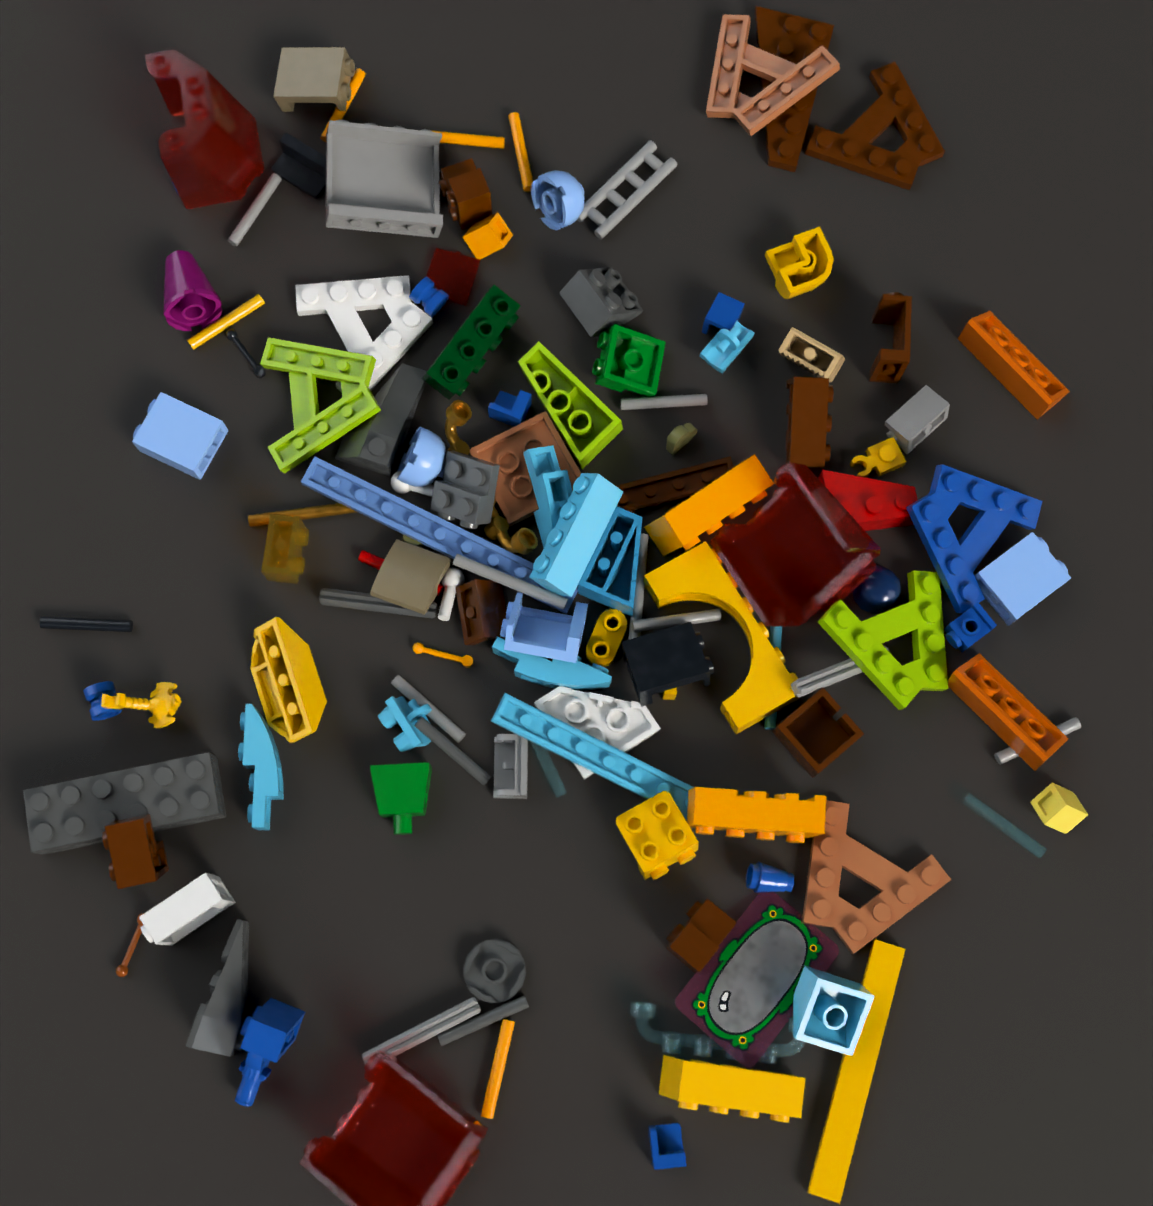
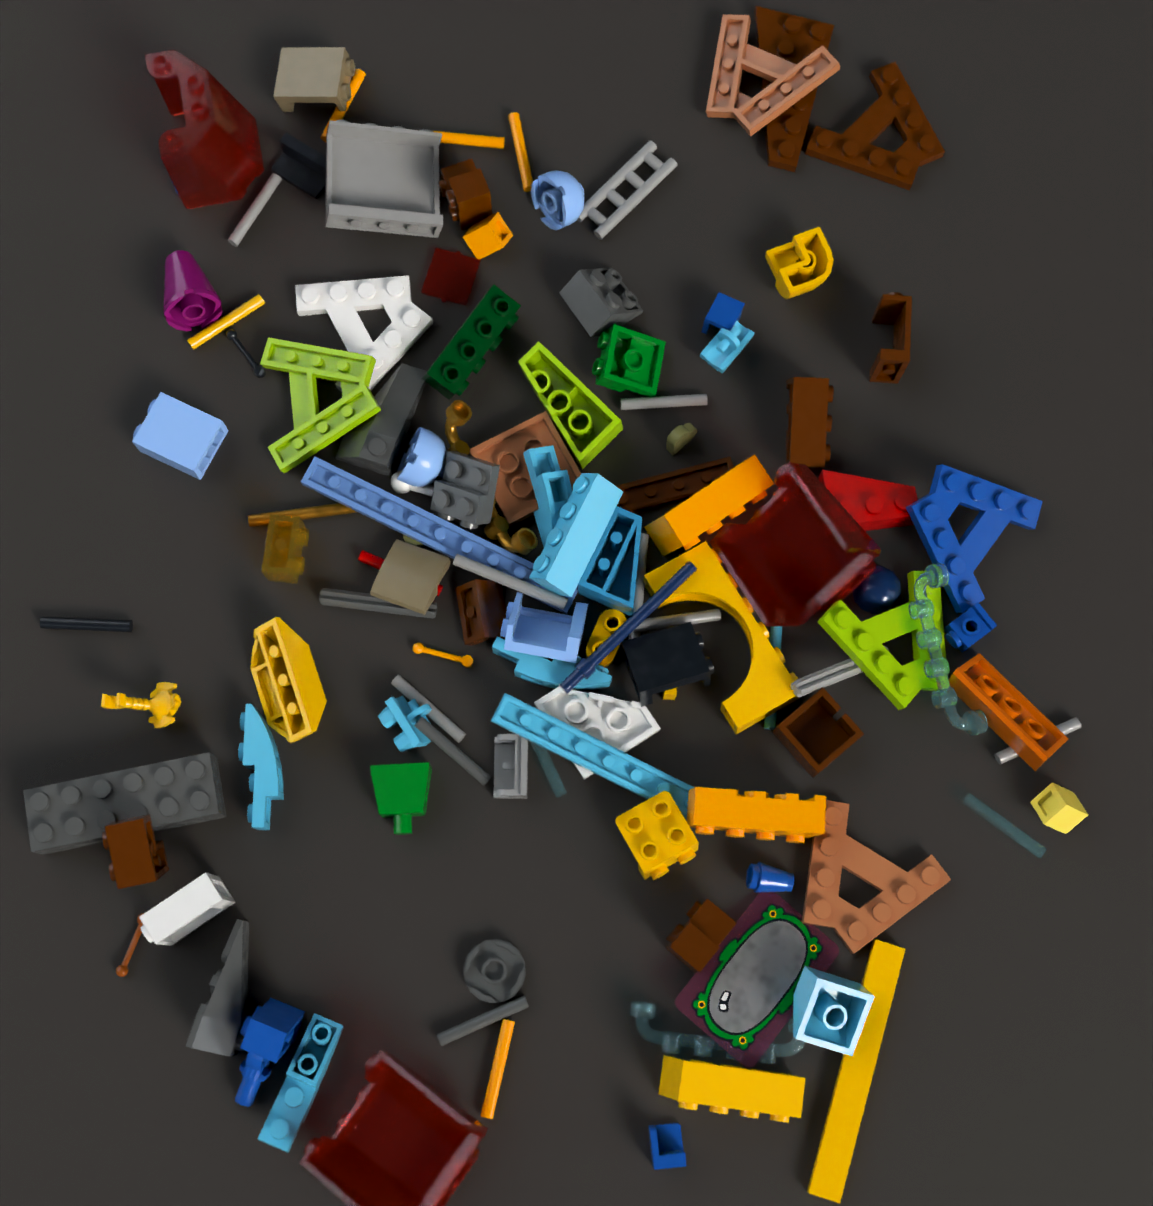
(94, 696): blue wheel -> none
(301, 1083): none -> medium azure slope
(427, 1029): light grey axle -> none
(431, 298): blue wheel -> none
(451, 580): white bar -> none
(510, 408): blue panel -> none
(586, 667): none -> dark blue bar
(811, 354): tan brick -> none
(882, 457): yellow plate -> none
(917, 418): light grey hinge -> none
(945, 697): none -> clear light blue bar
(1012, 363): orange slope -> none
(1021, 578): light blue panel -> none

